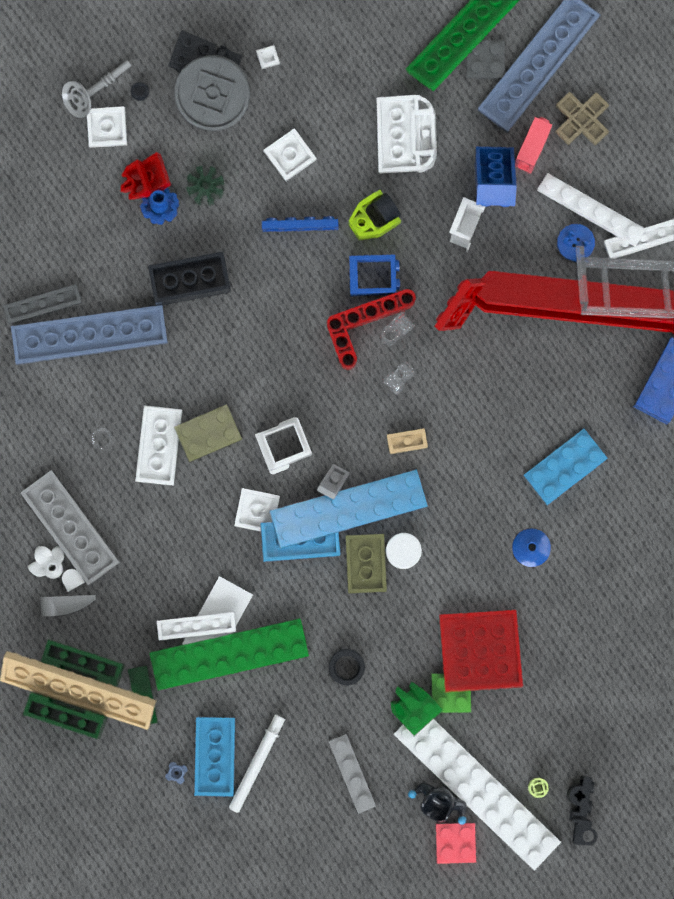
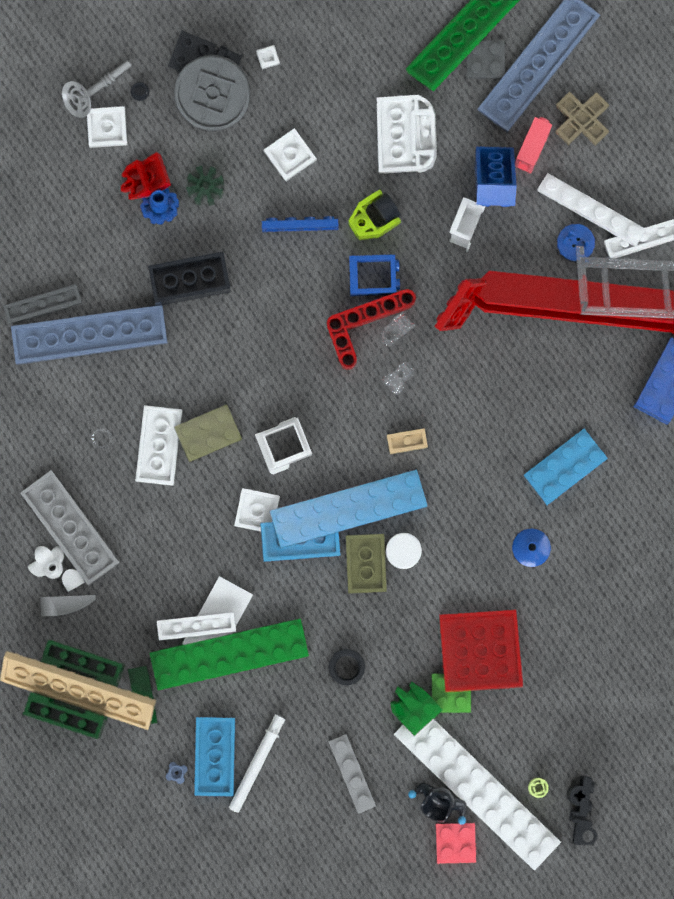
(333, 481): light grey plate -> none

